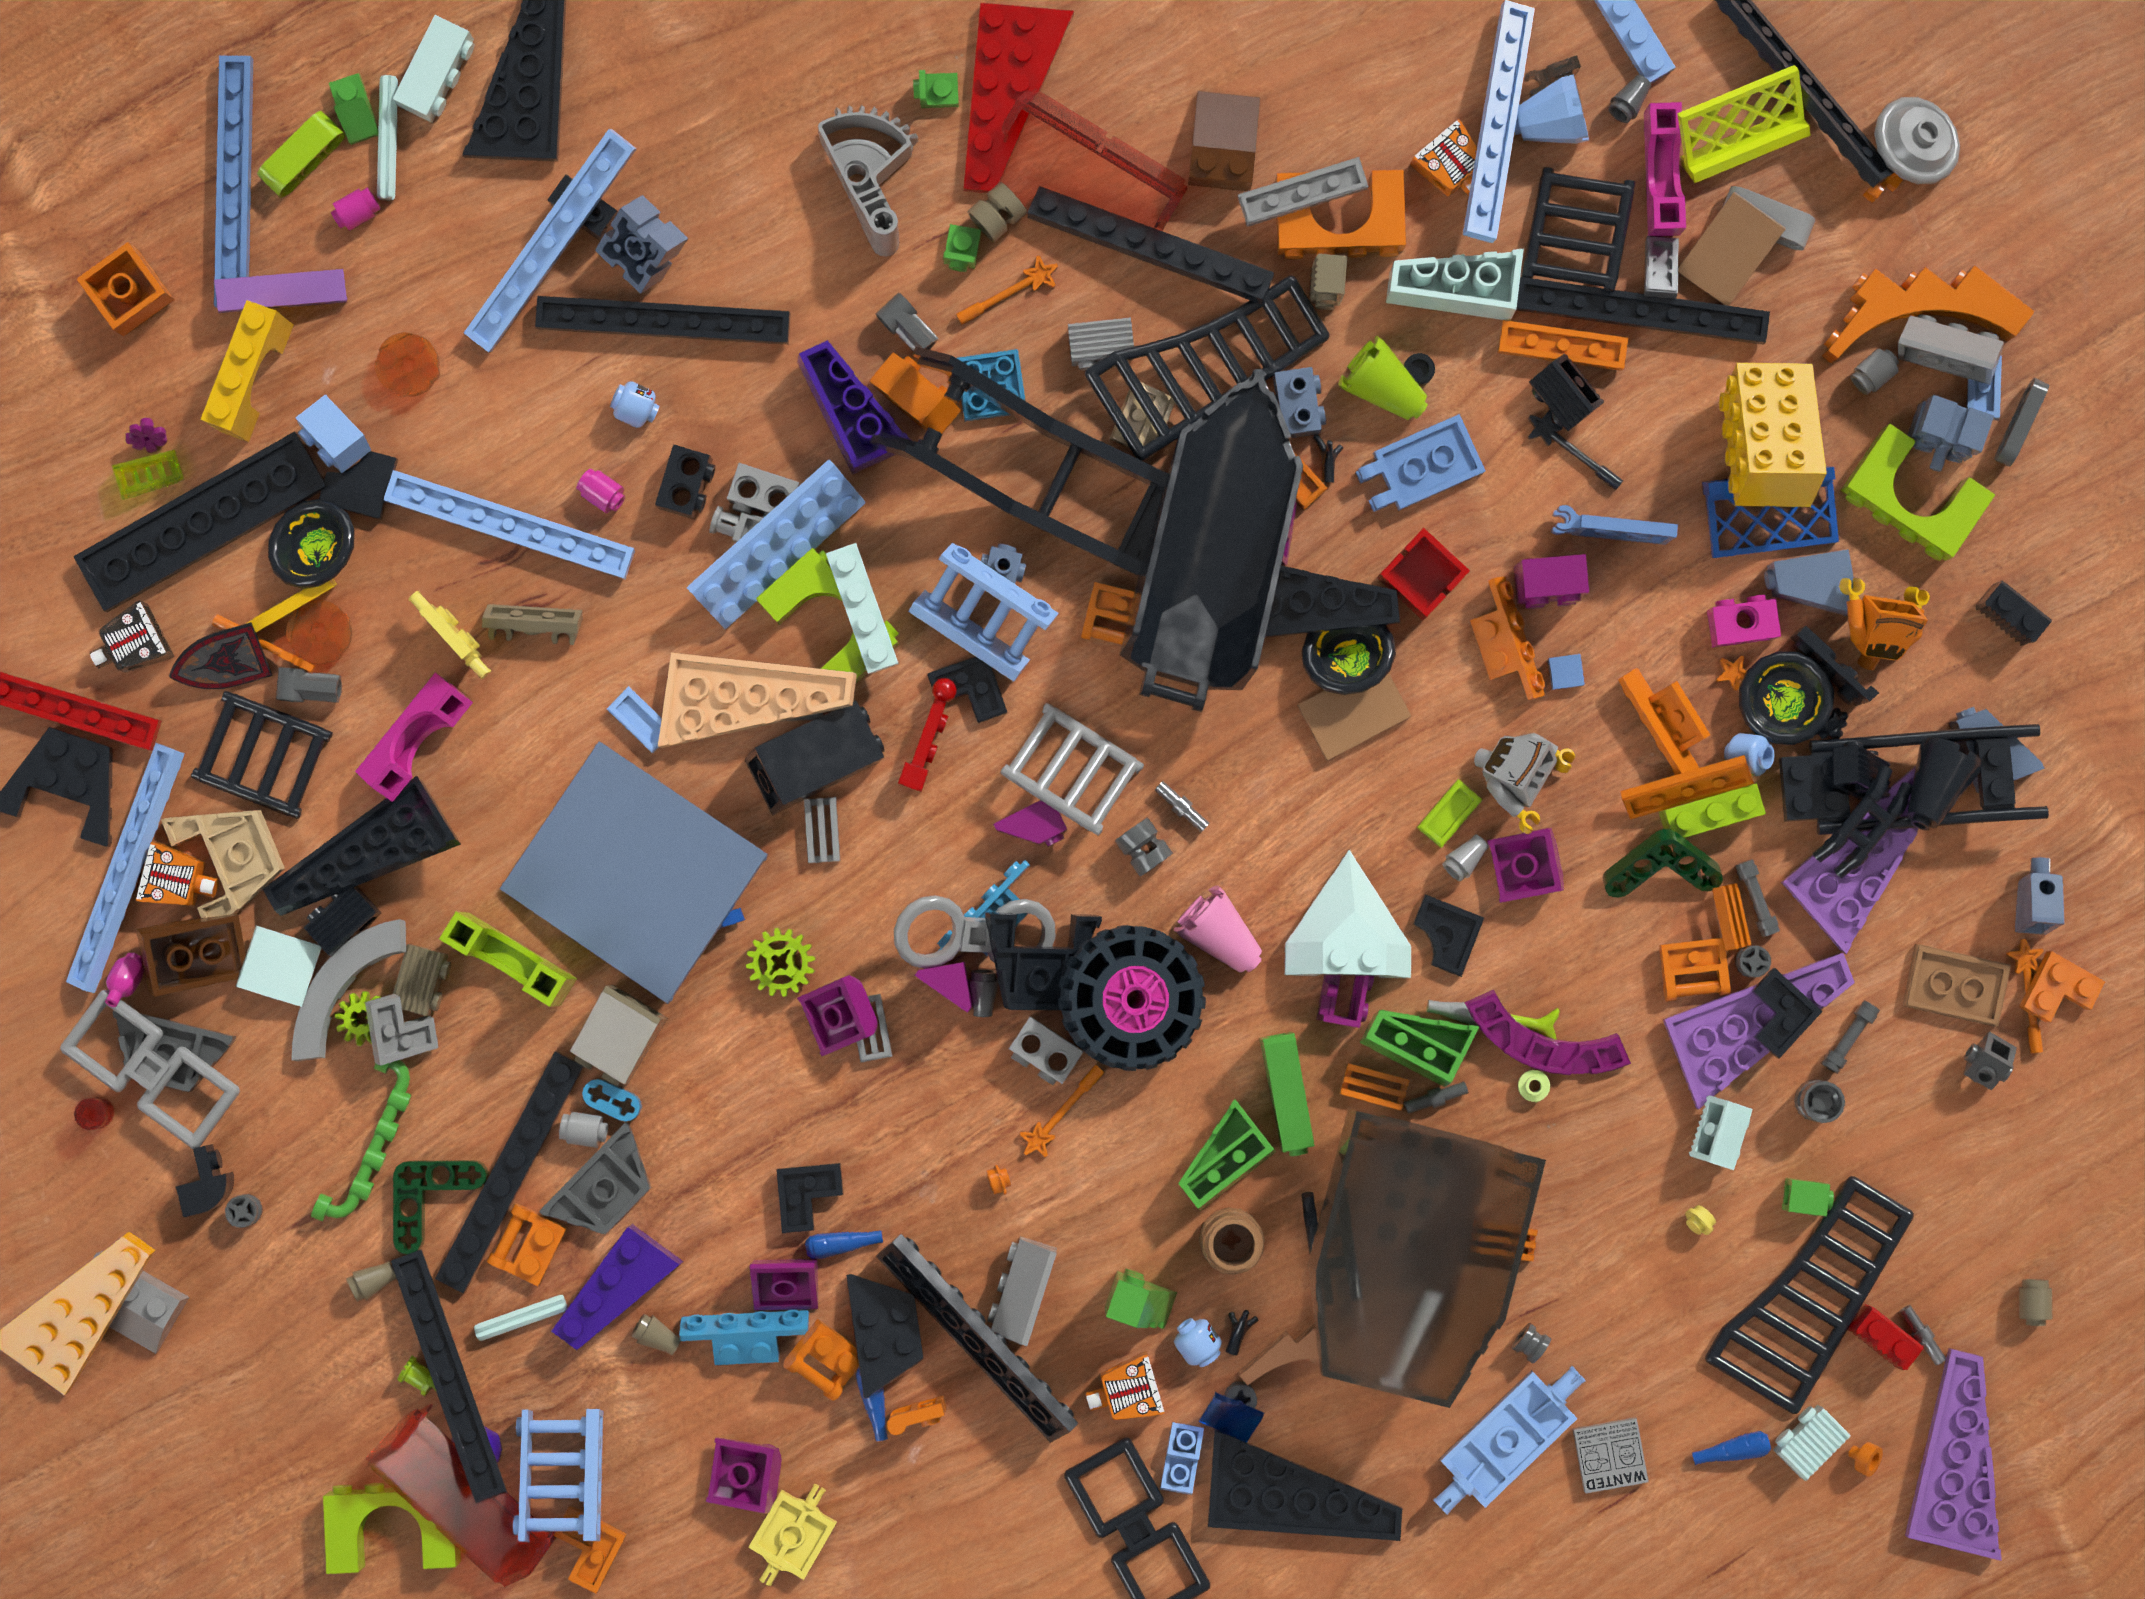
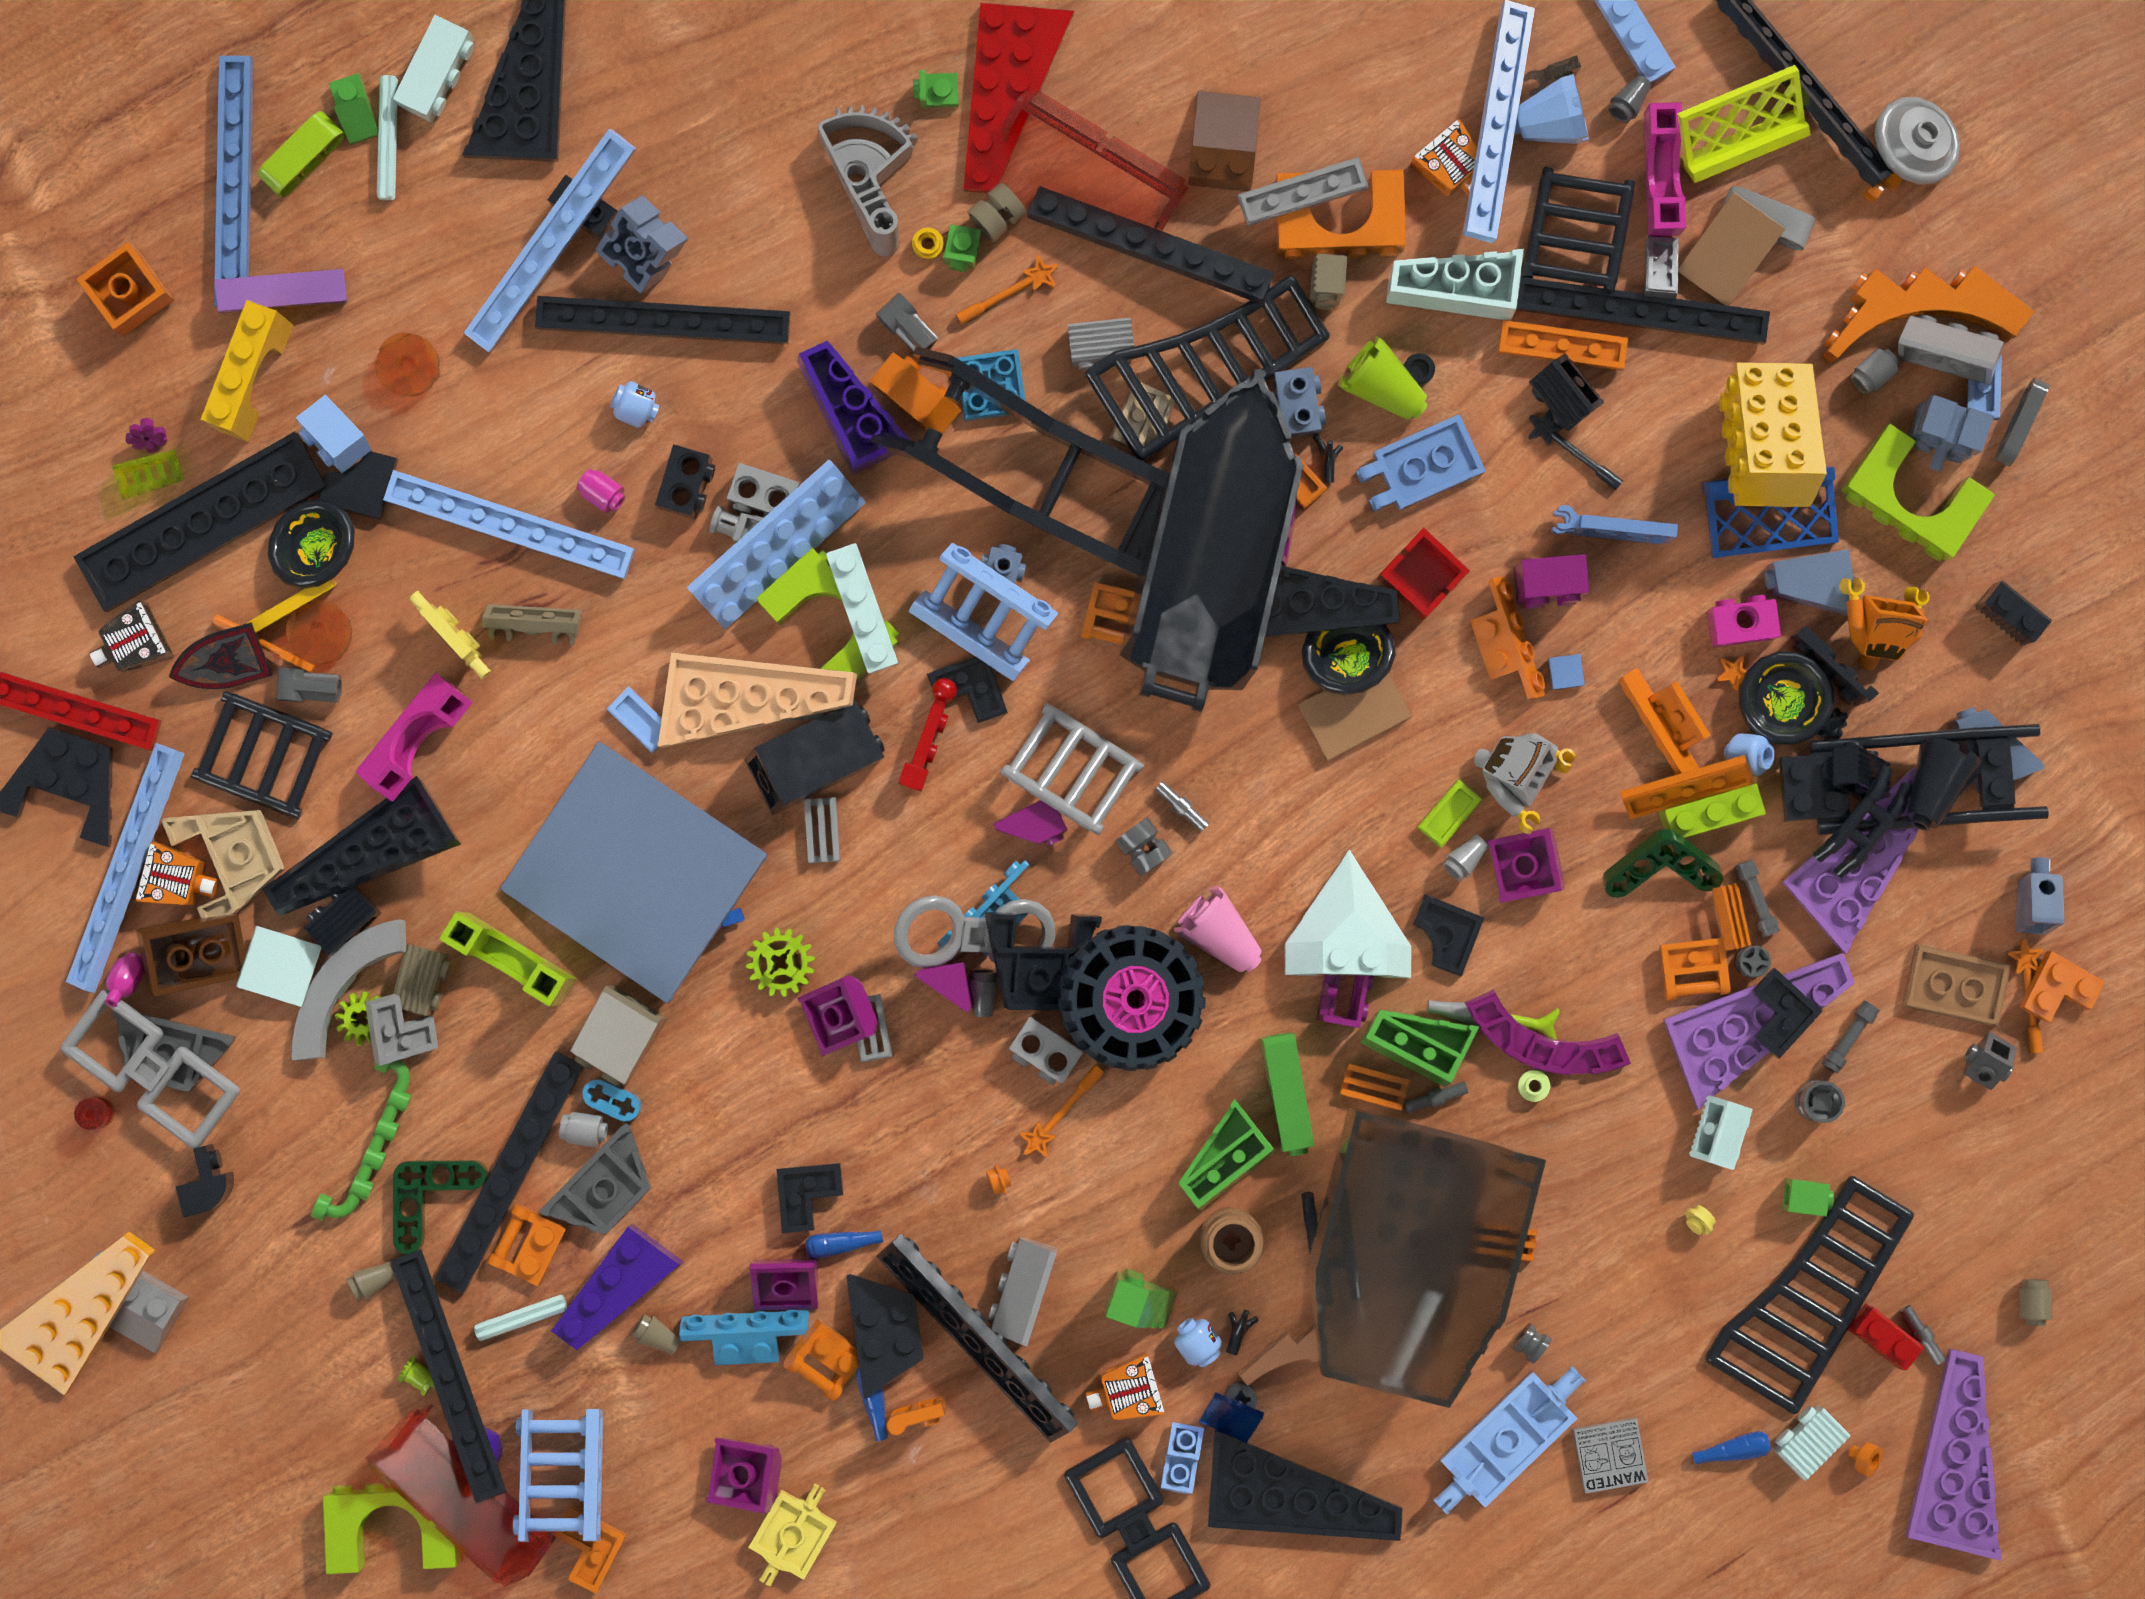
(237, 1211): dark grey wheel -> none
(355, 208): dark pink brick -> none
(923, 234): none -> yellow plate

